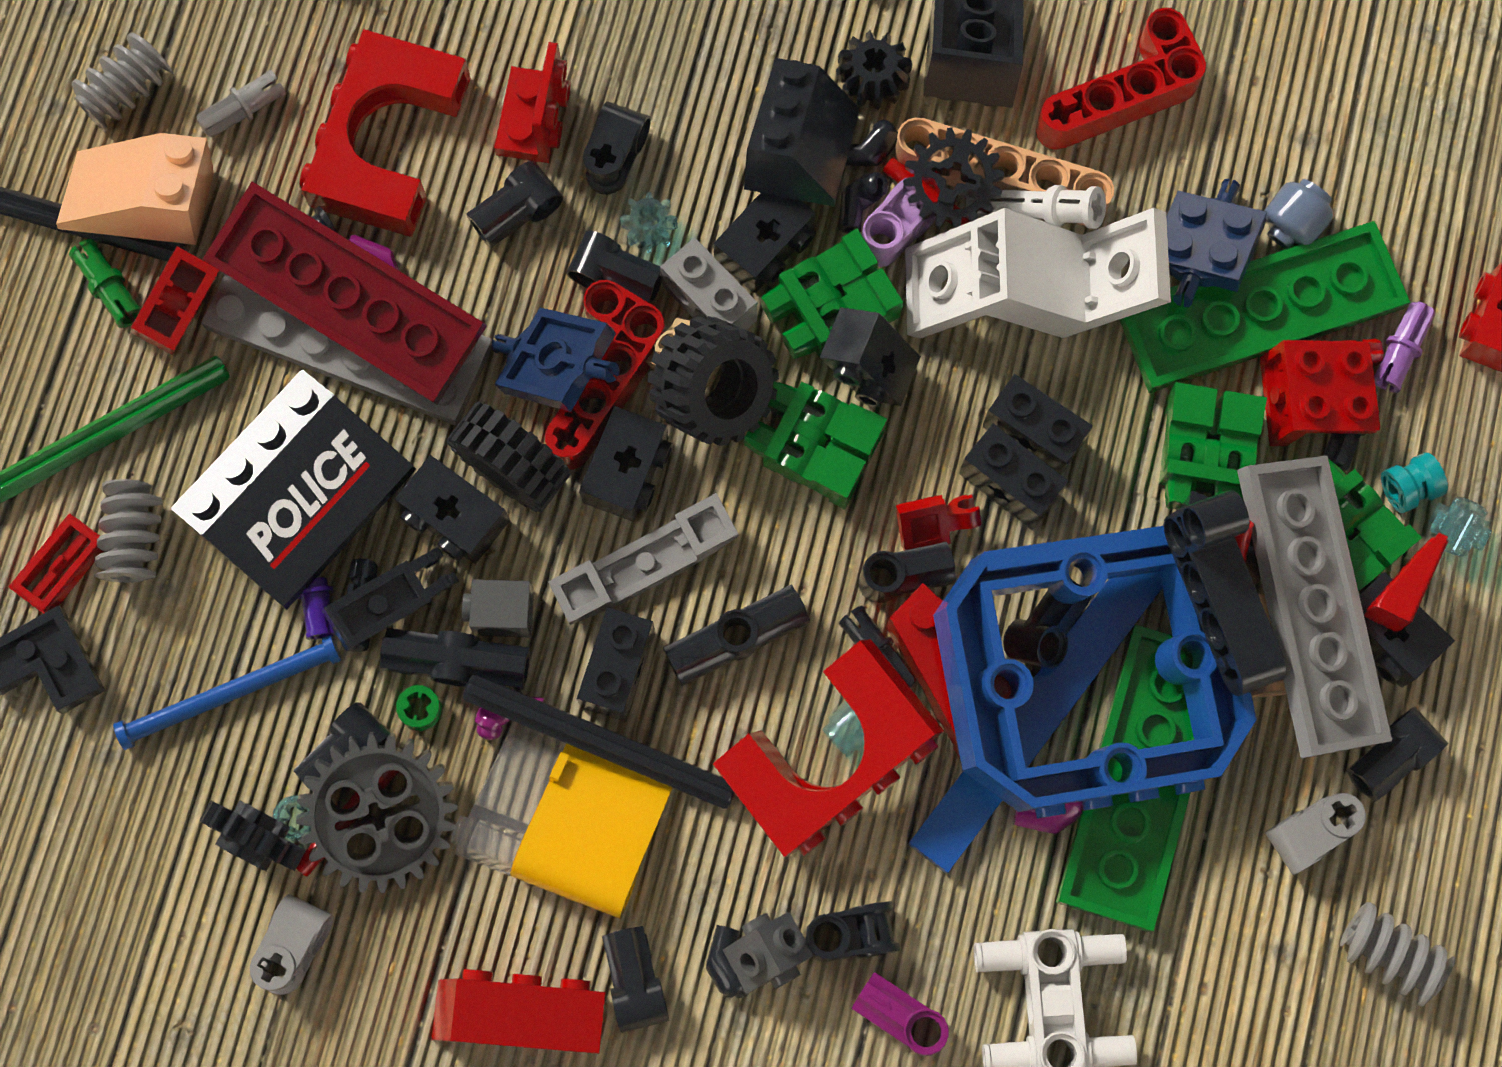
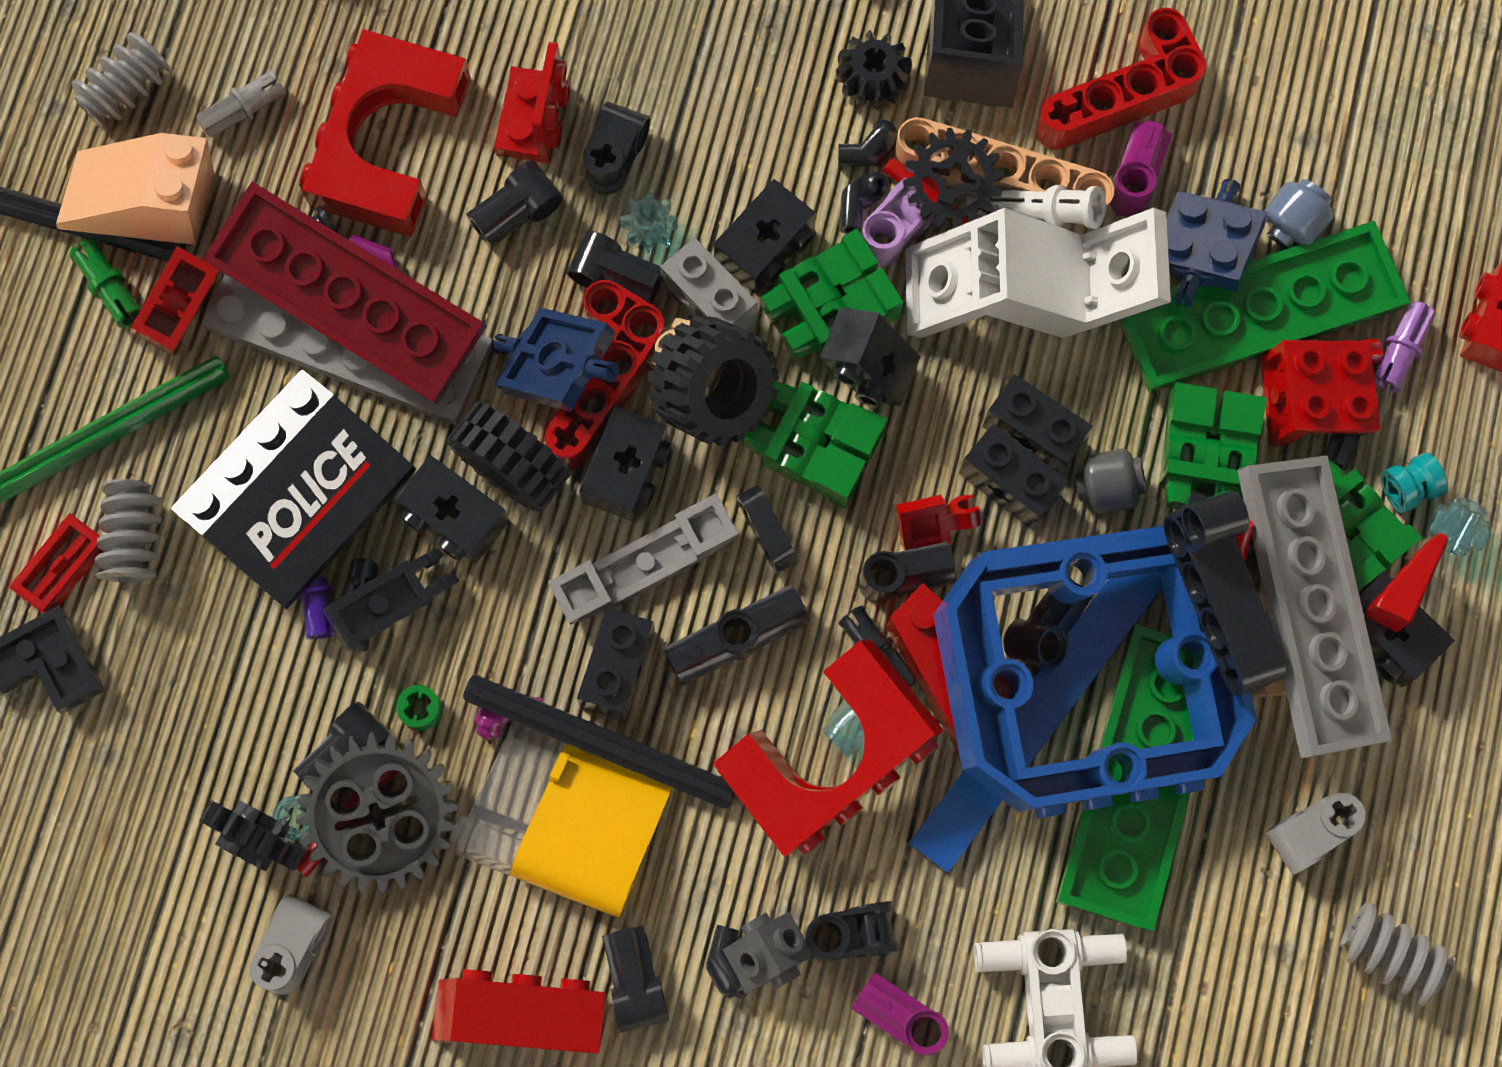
(227, 692): blue bar -> none
(454, 658): black piece -> none
(499, 608): dark grey brick -> none
(766, 529): none -> black beam
(800, 135): black slope -> none
(1051, 824): magenta arm -> none
(1111, 481): none -> dark grey head
(1140, 167): none -> magenta piece
(1387, 763): black piece -> none

